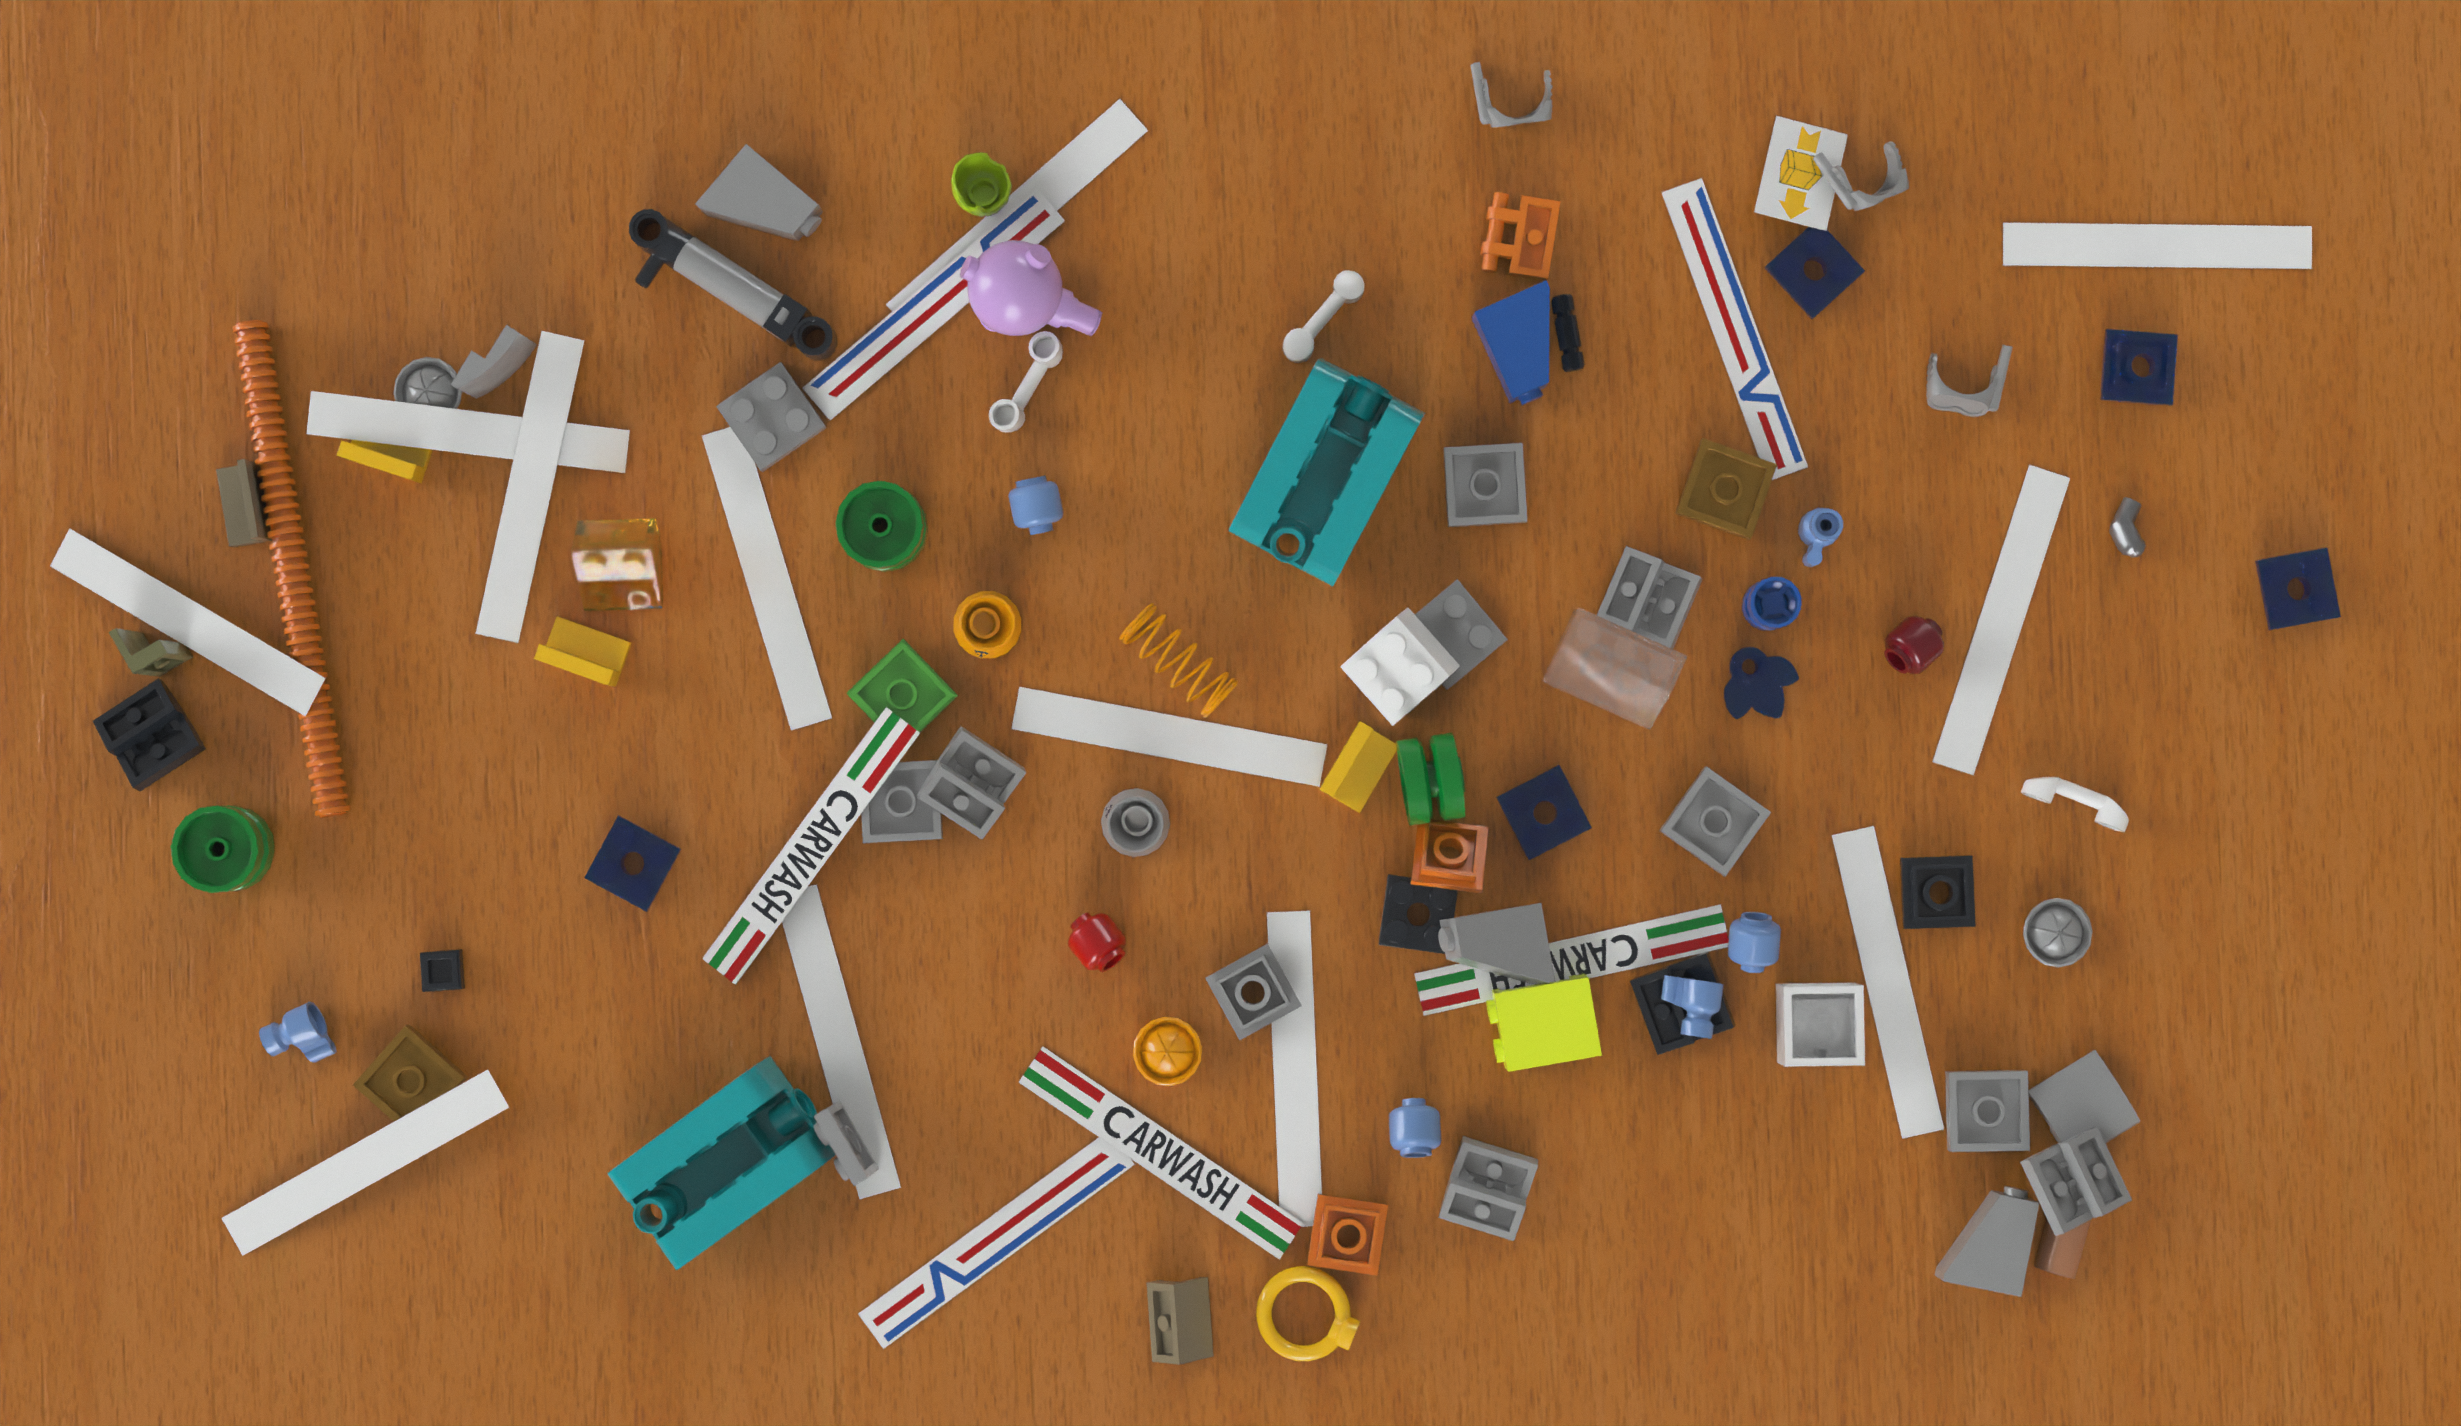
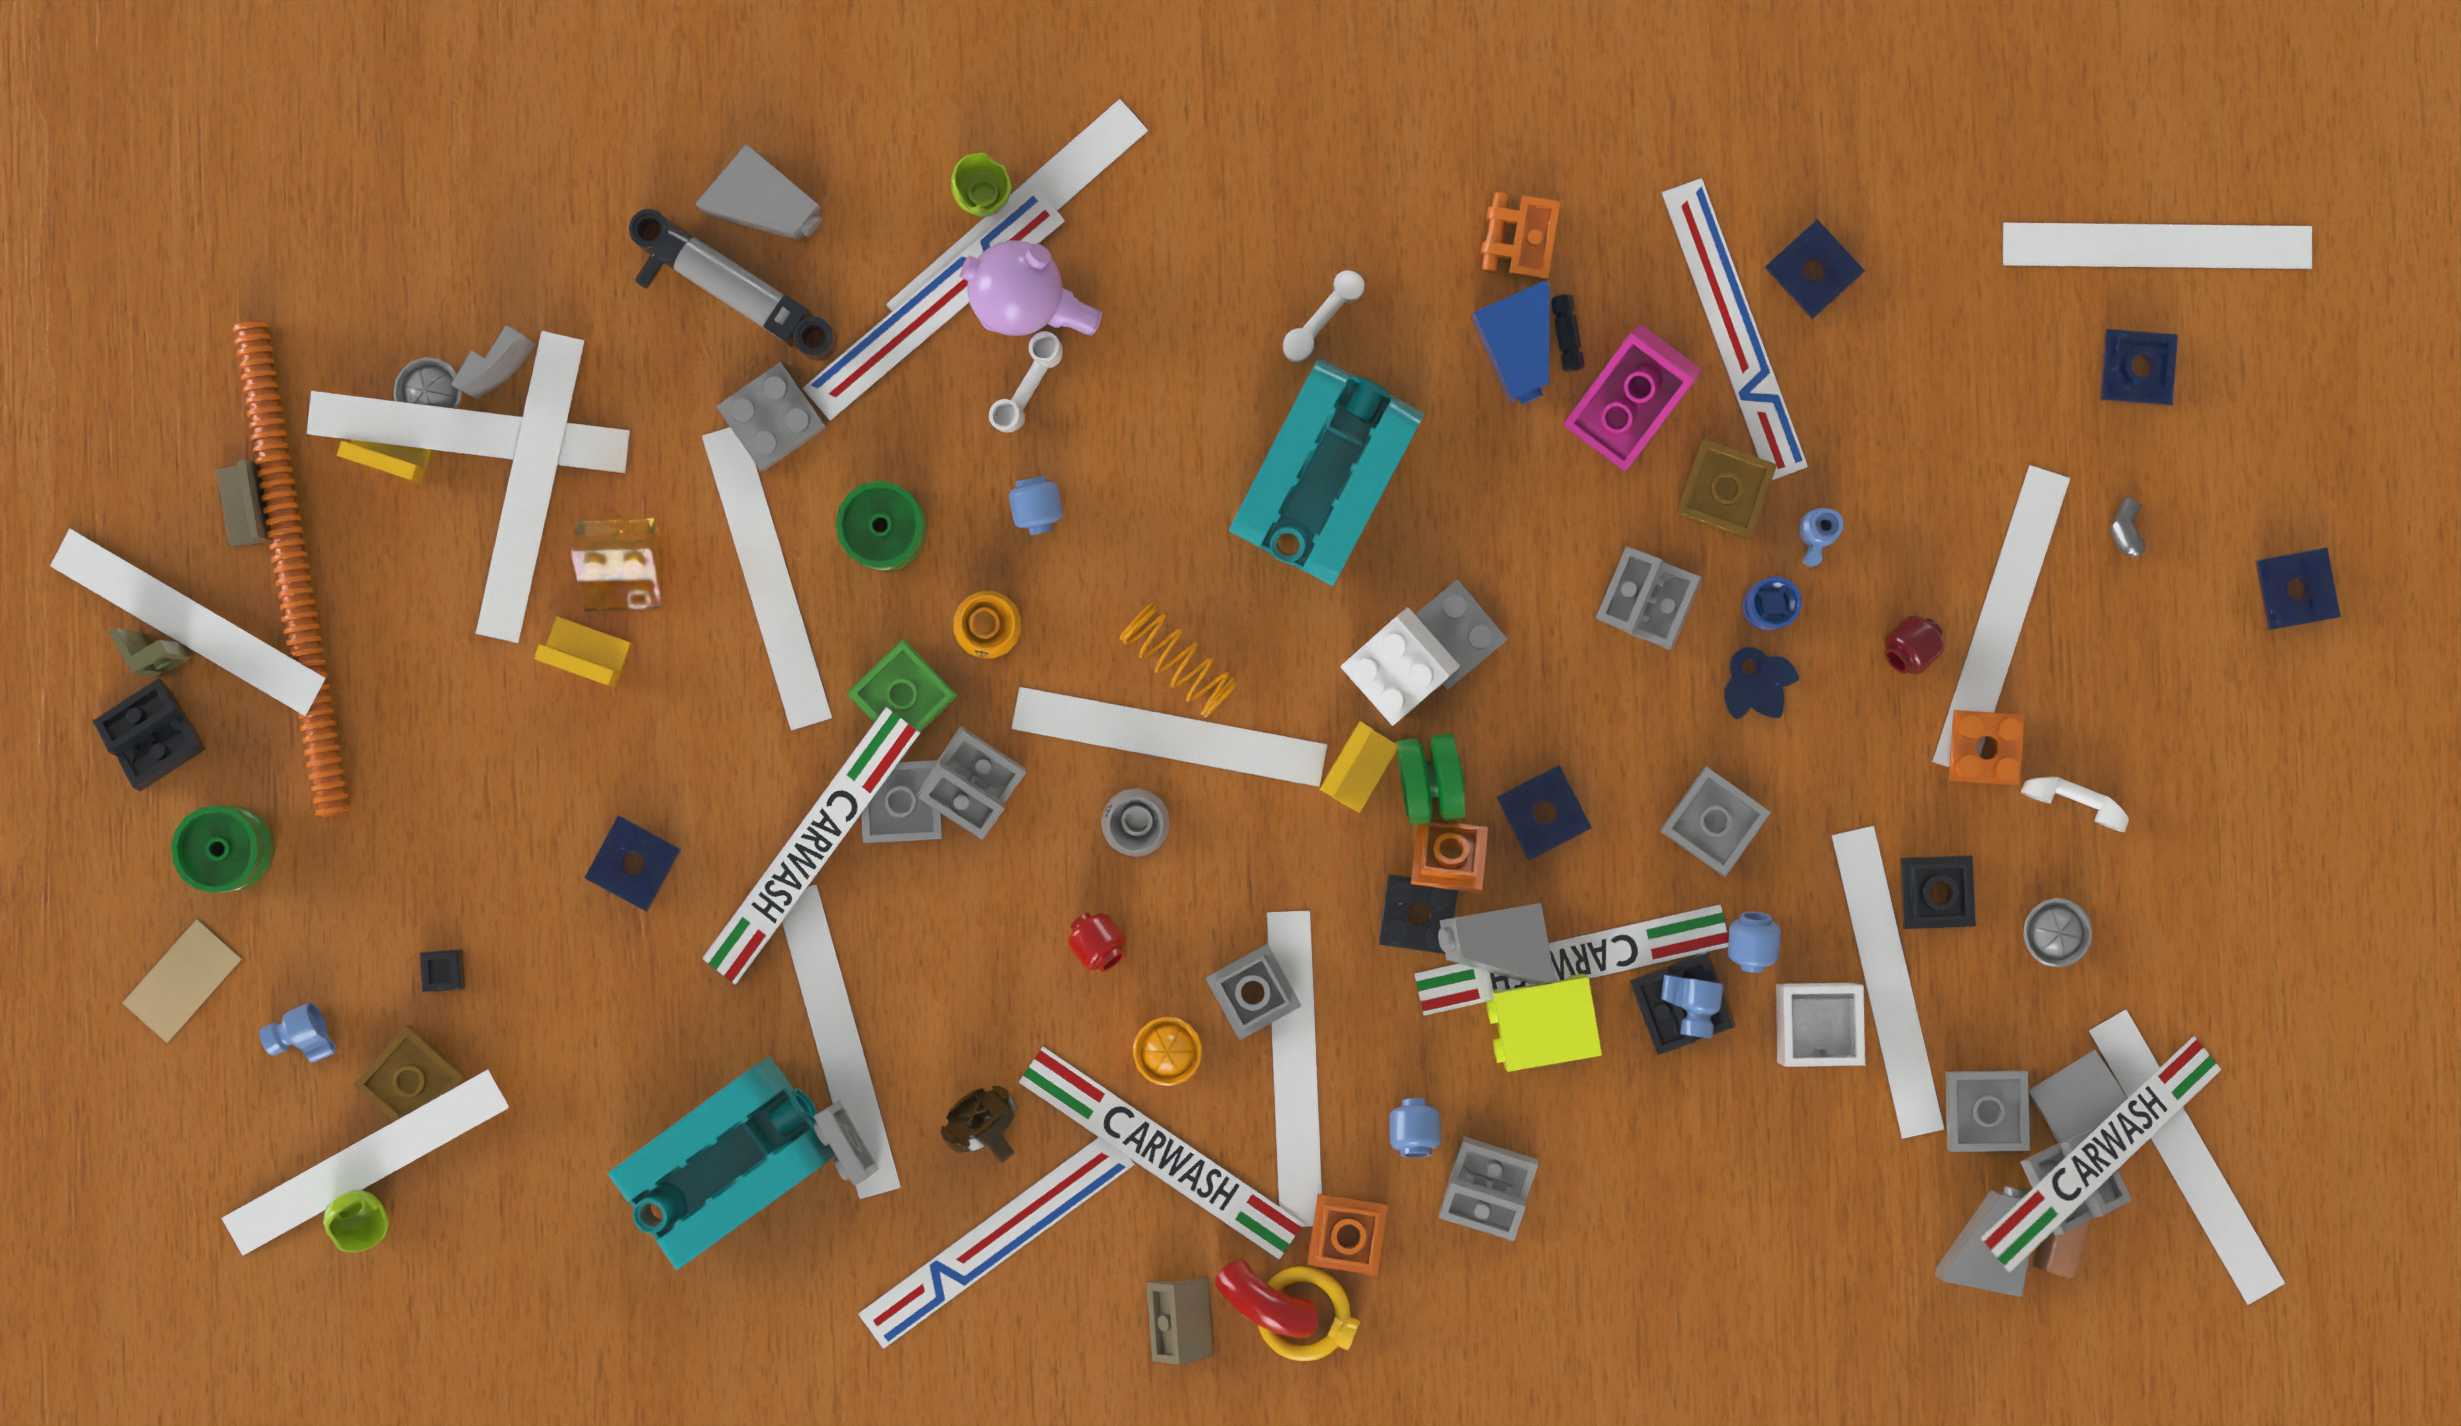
(181, 981): none -> tan sticker
(355, 1221): none -> lime hair
(980, 1122): none -> dark brown tile
(1264, 1303): none -> red cylinder
(1485, 485): light grey plate -> none
(1492, 116): light grey helmet -> none
(1614, 668): clear slope -> none
(1632, 397): none -> dark pink slope
(1791, 180): white sticker -> none
(1895, 182): light grey helmet -> none
(1974, 405): light grey helmet -> none
(2007, 740): none -> orange piece
(2100, 1154): none -> white sticker
(2192, 1166): none -> white sticker

